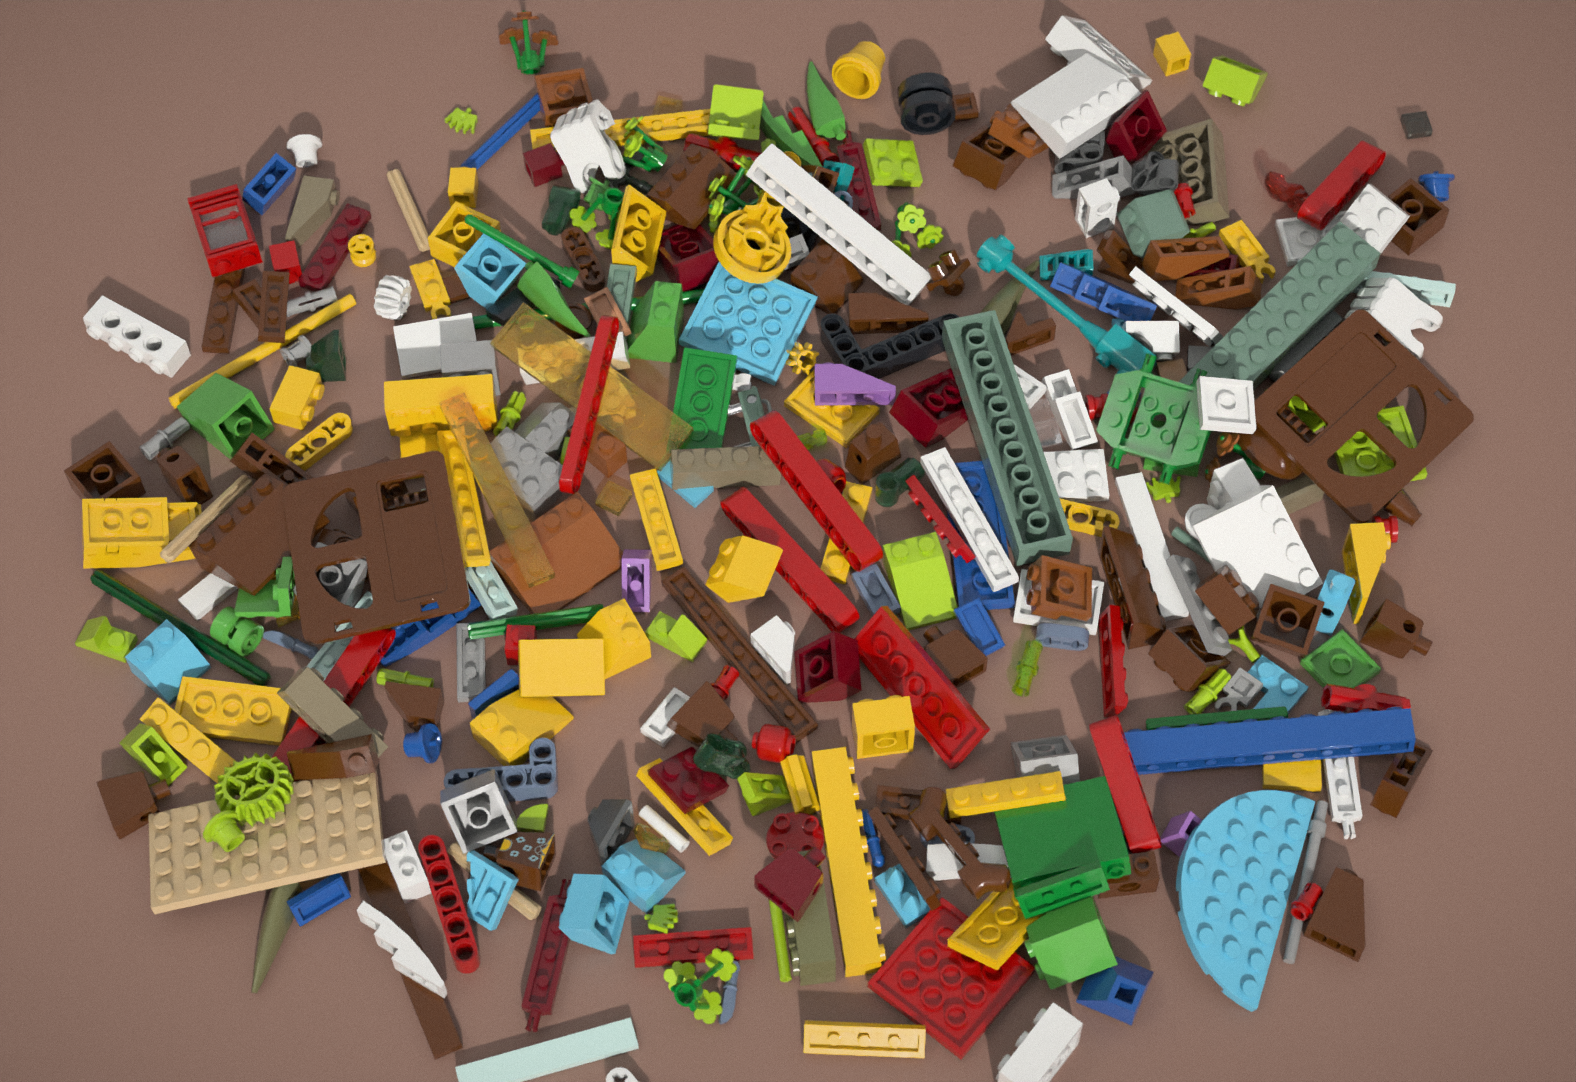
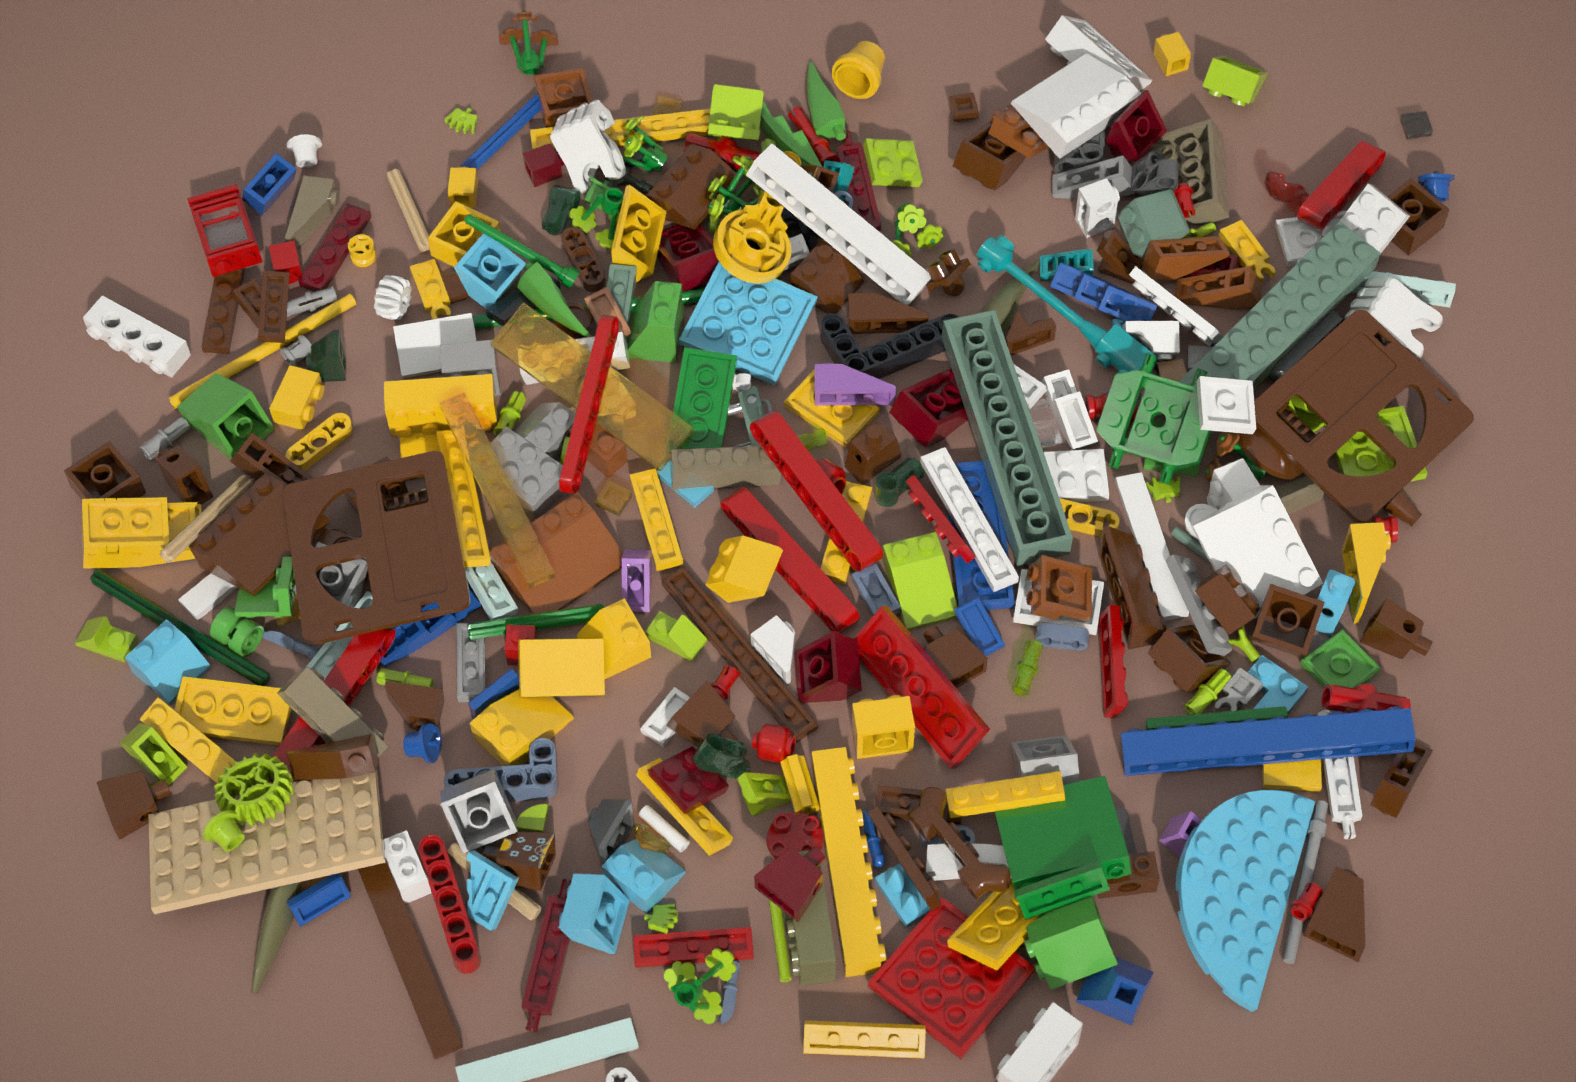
(407, 955): white slope -> none
(809, 361): yellow gear -> none
(926, 103): black wheel -> none
(1125, 785): red beam -> none

